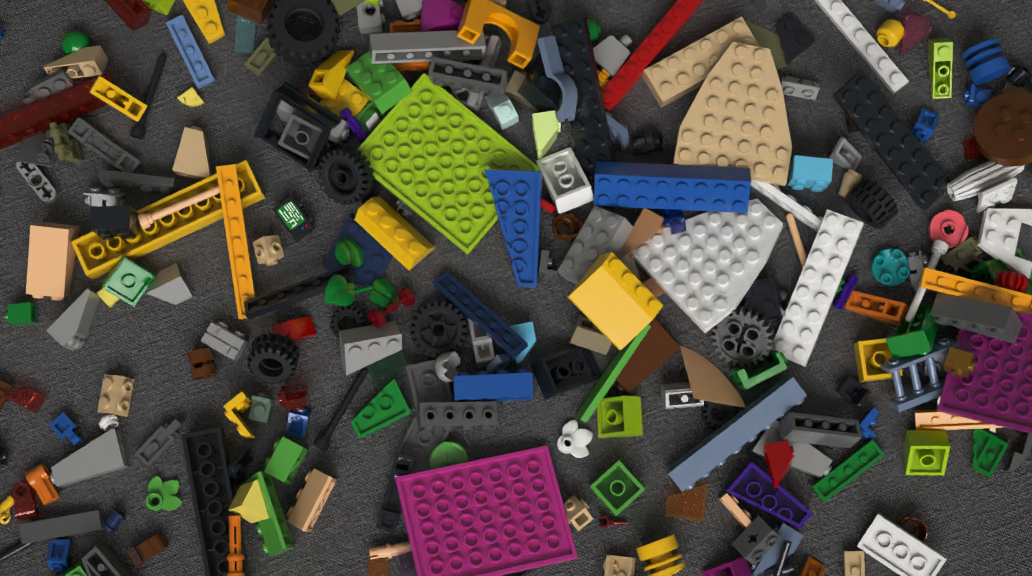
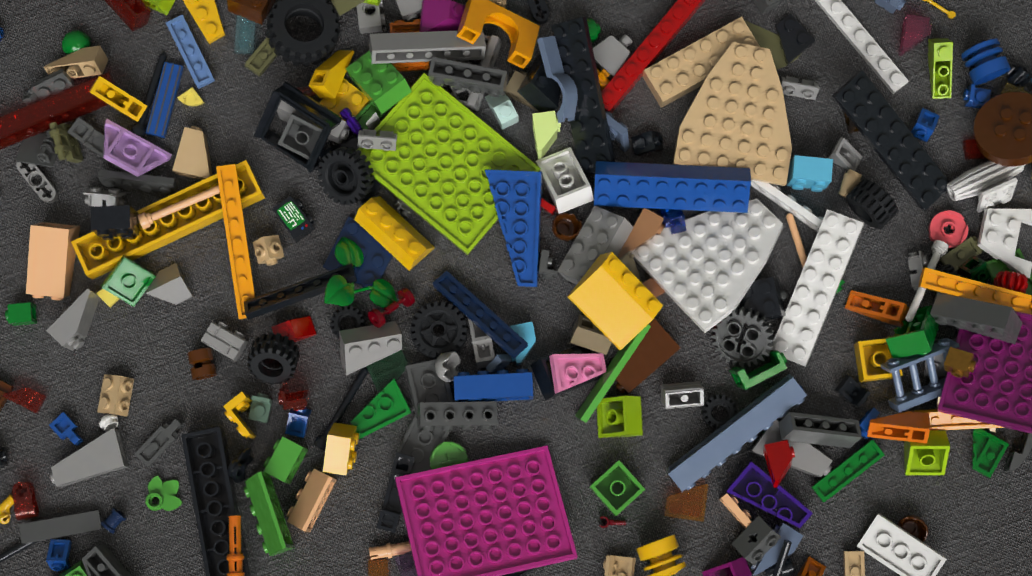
(40, 480): orange piece -> none
(131, 150): none -> lavender wing
(147, 550): reddish brown leg -> none
(164, 100): none -> blue tile
(249, 503): light yellow slope -> none
(340, 449): none -> yellow brick
(368, 140): none -> light grey hinge
(575, 369): none -> bright pink wing
(577, 438): white plate -> none
(577, 512): tan brick -> none
(708, 381): light nougat sticker -> none
(845, 293): dark purple axle -> none
(890, 33): yellow head -> none
(890, 267): teal dish -> none
(903, 426): none -> orange slope

